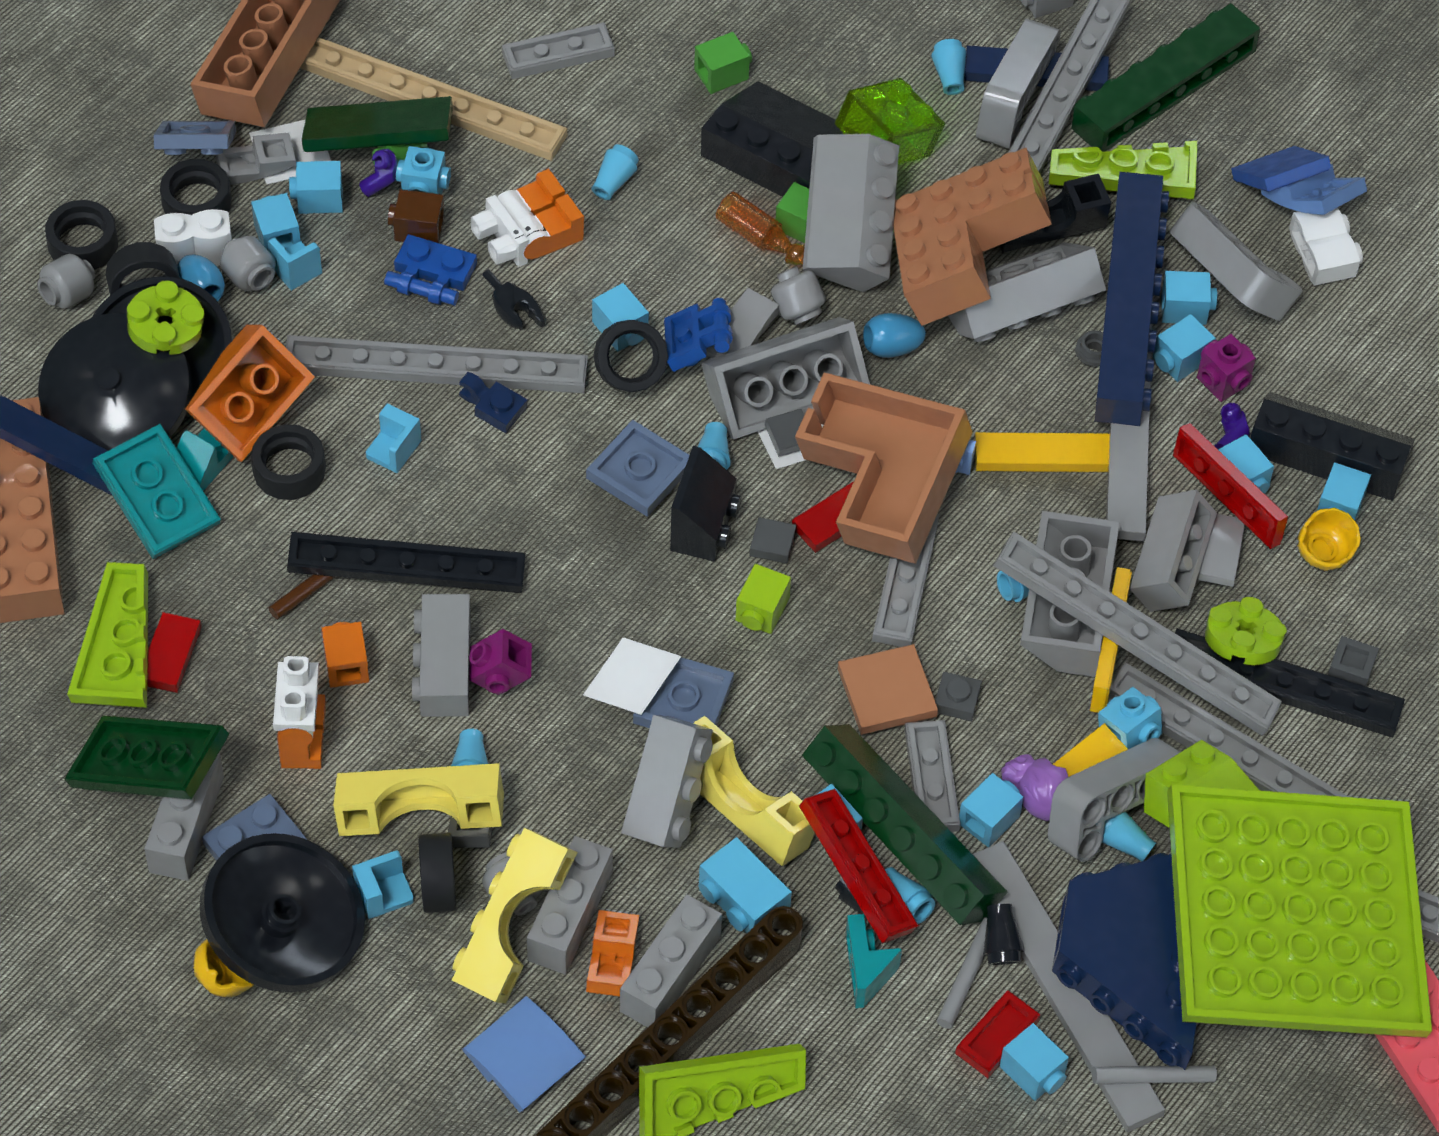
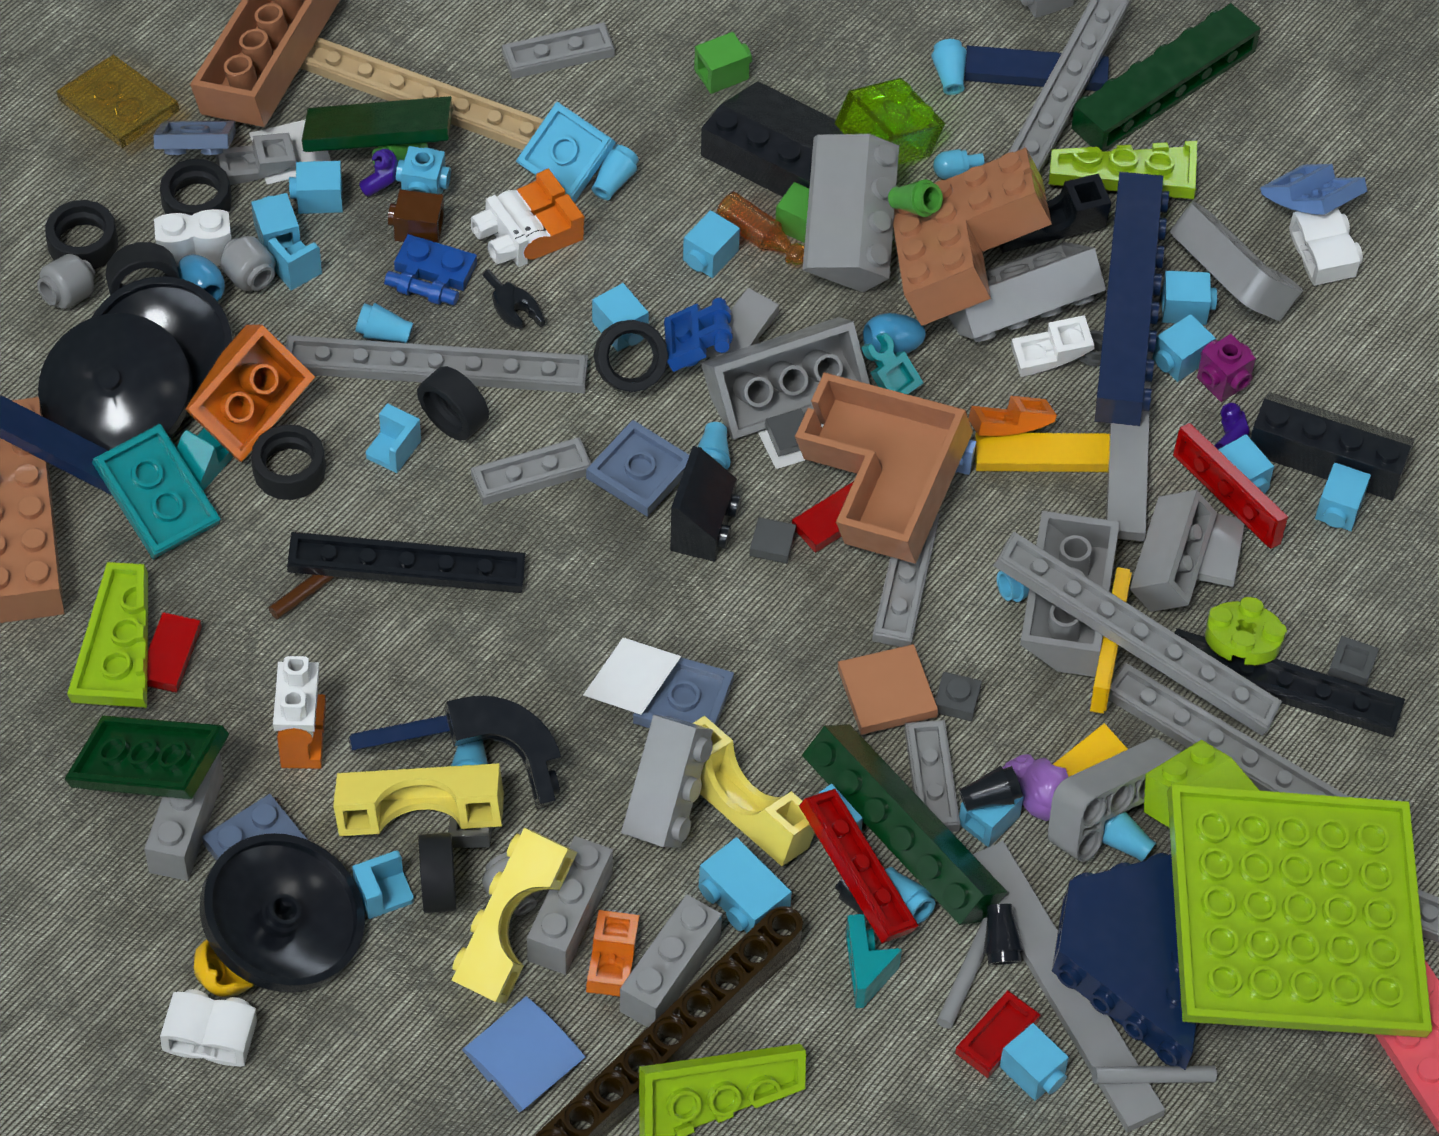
(118, 101): none -> clear yellow tile
(165, 300): lime plate -> none
(209, 1028): none -> white brick
(345, 654): orange brick -> none
(382, 324): none -> medium azure cone
(398, 733): none -> dark blue tile
(442, 655): light grey brick -> none
(453, 403): none -> black tyre
(496, 405): dark blue plate -> none
(500, 662): magenta brick -> none
(509, 723): none -> black arch
(530, 471): none -> light grey tile
(568, 148): none -> medium azure tile
(711, 244): none -> medium azure brick
(763, 599): lime brick -> none
(798, 295): light grey head -> none
(893, 370): none -> teal plate
(917, 198): none -> bright green cone
(954, 162): none -> medium azure cylinder
(994, 789): none -> black cone
(1015, 82): light grey beam -> none
(1021, 416): none -> orange slope
(1046, 350): none -> white slope
(1132, 717): medium azure brick -> none
(1281, 168): blue tile -> none
(1329, 539): yellow hair -> none

